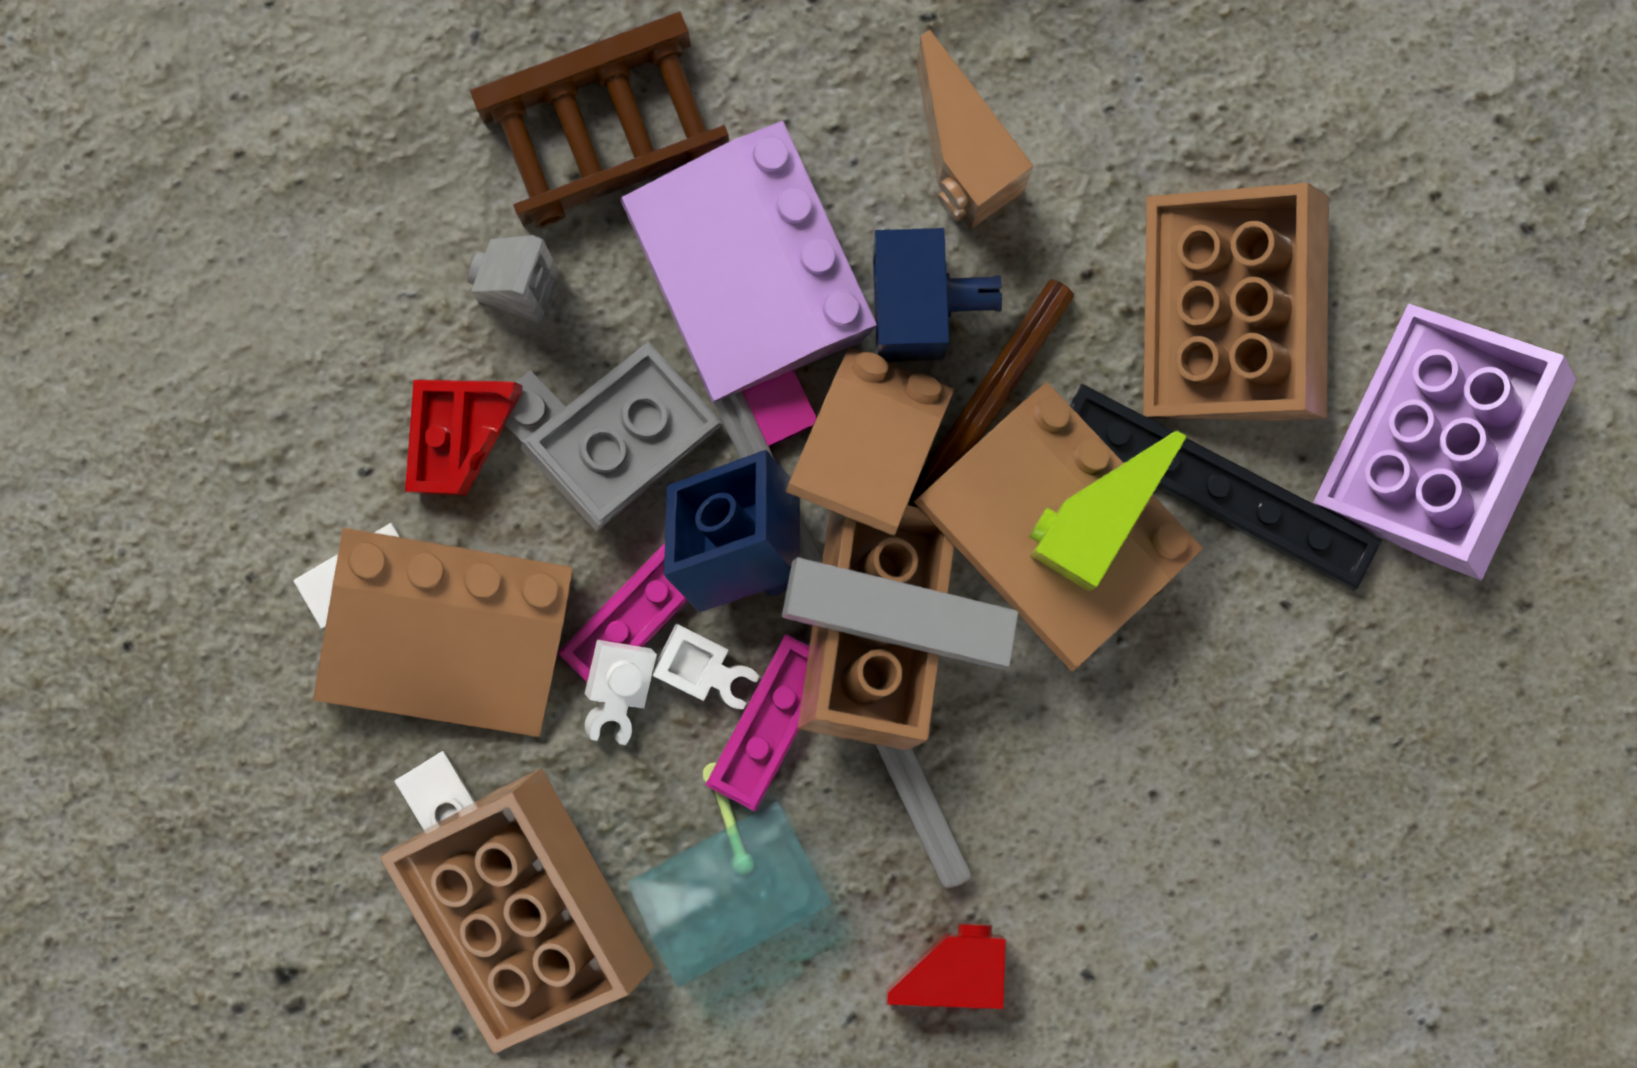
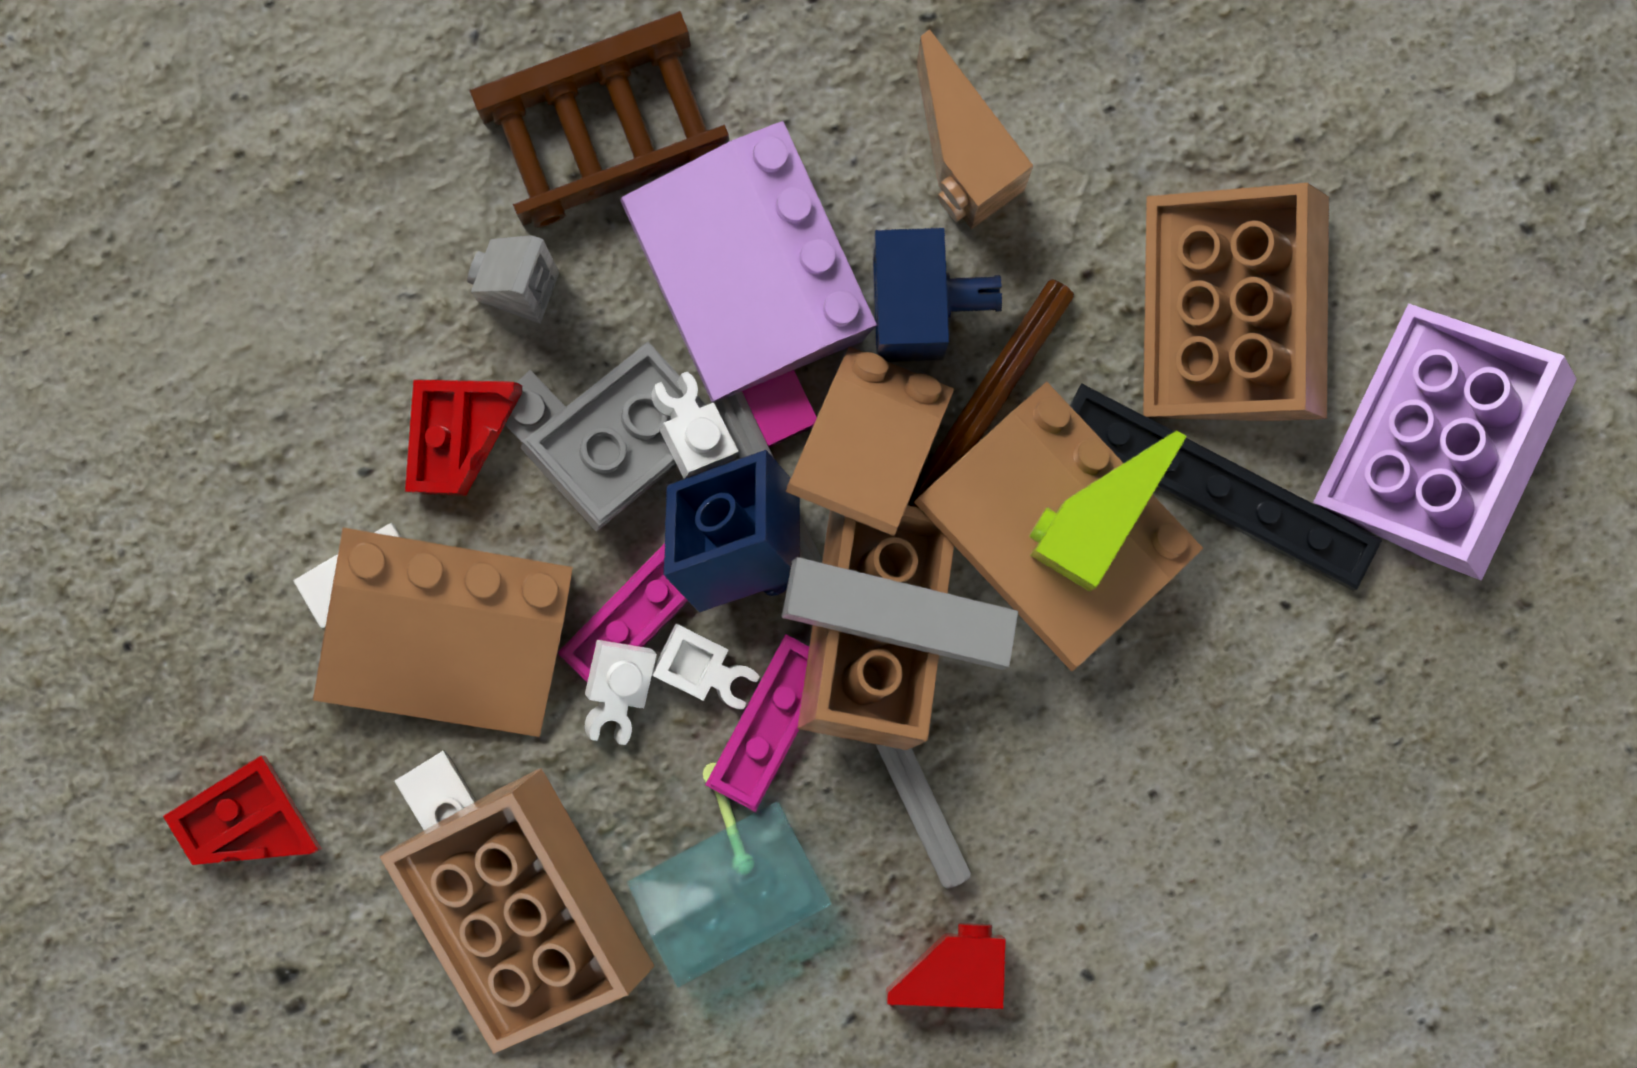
(242, 819): none -> red wing
(694, 433): none -> white plate

